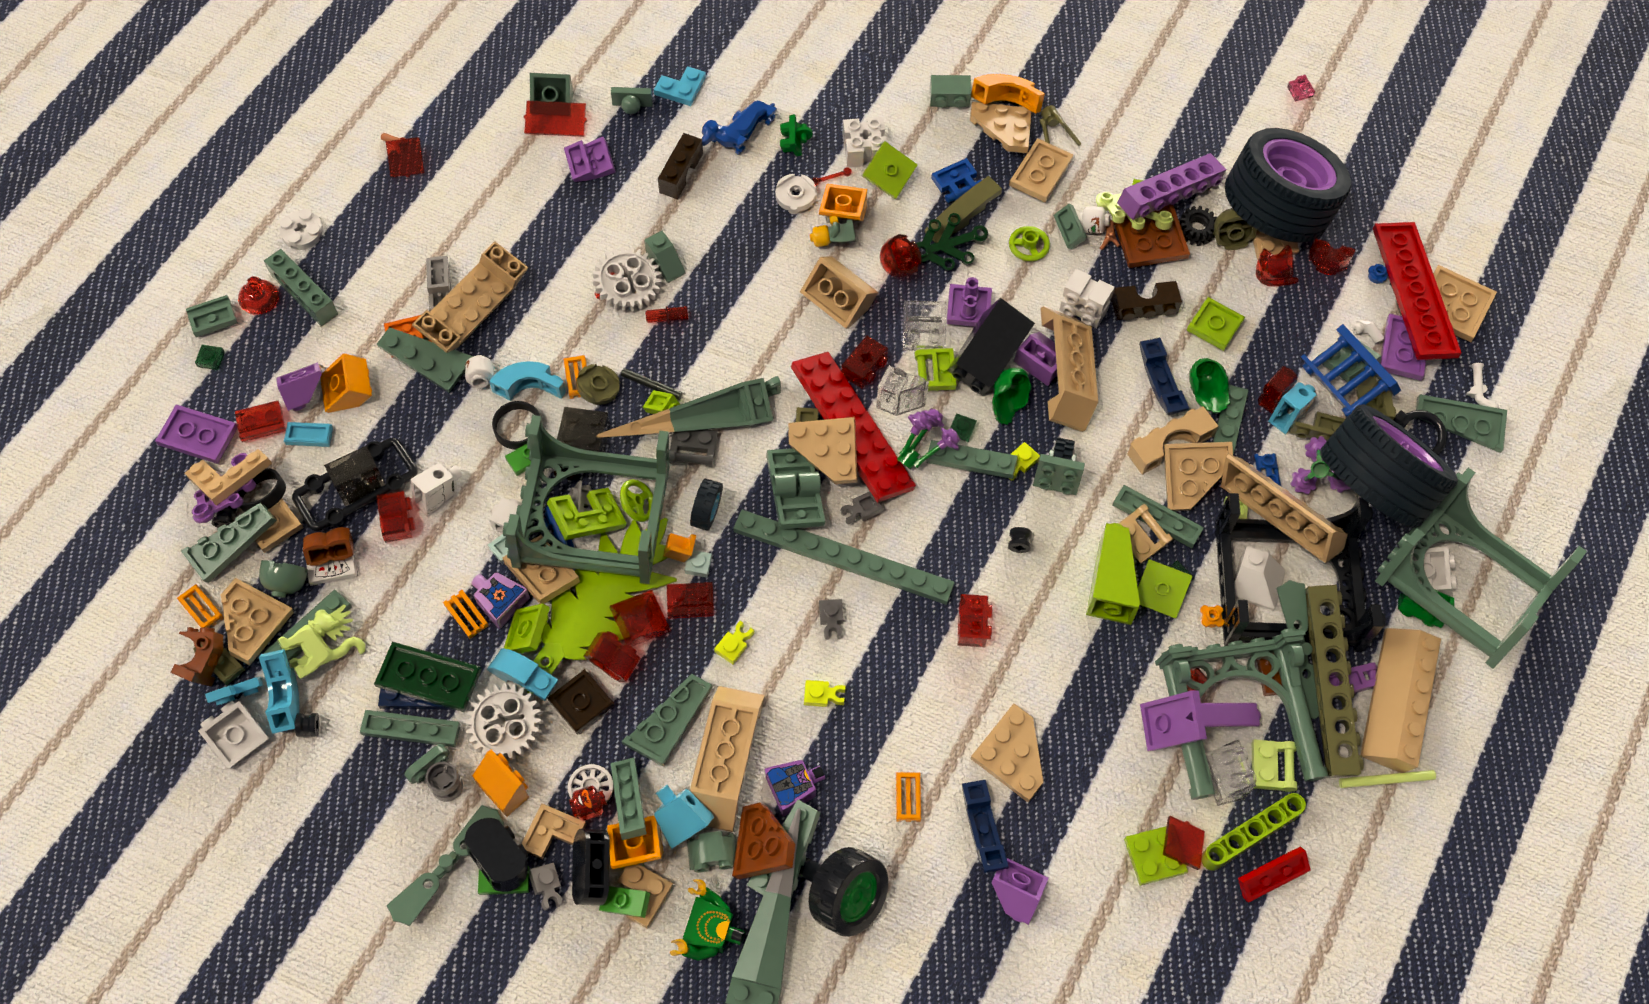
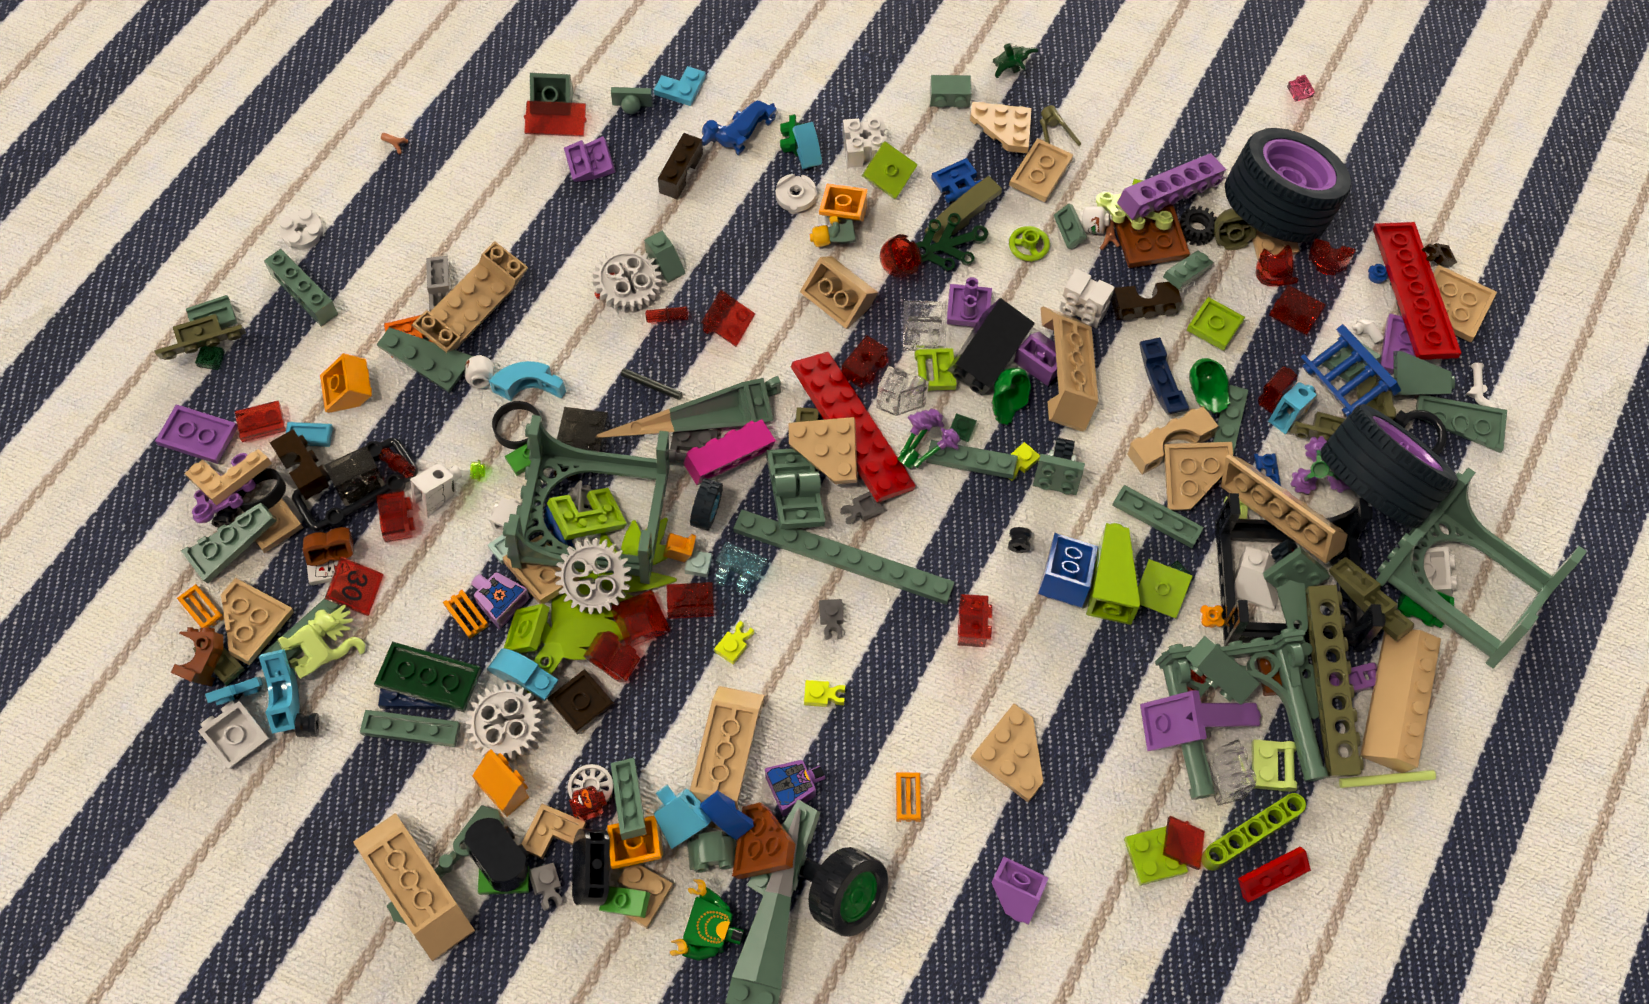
(197, 334): none -> olive bracket
(258, 296): clear red hair -> none
(282, 578): sand green cylinder -> none
(299, 386): medium lavender slope -> none
(308, 476): none -> dark brown arch
(354, 586): none -> clear red piece
(397, 462): none -> clear red pin
(405, 157): clear red piece -> none
(413, 887): none -> tan slope
(417, 771): sand green plate -> none
(444, 781): flat silver wheel -> none
(477, 470): none -> clear neon green plate
(572, 393): light orange tile -> none
(597, 384): olive tile -> none
(598, 595): none -> white gear
(634, 502): lime piece -> none
(659, 402): lime bracket -> none
(666, 725): sand green wing -> none
(725, 815): none -> blue slope
(727, 318): none -> clear red hinge
(728, 451): none -> dark pink brick
(741, 562): none -> clear light blue plate
(808, 145): none -> medium azure slope
(847, 172): clear red hinge -> none
(983, 826): dark blue slope -> none
(1007, 88): light orange arch -> none
(1012, 58): none -> dark green piece
(1068, 570): none -> blue slope
(1141, 544): tan plate -> none
(1188, 269): none -> sand green plate
(1221, 671): none -> sand green brick
(1294, 565): none -> sand green plate
(1297, 309): none -> clear red hinge
(1366, 591): none -> olive slope
(1420, 376): none -> sand green slope
(1440, 254): none -> dark brown plate

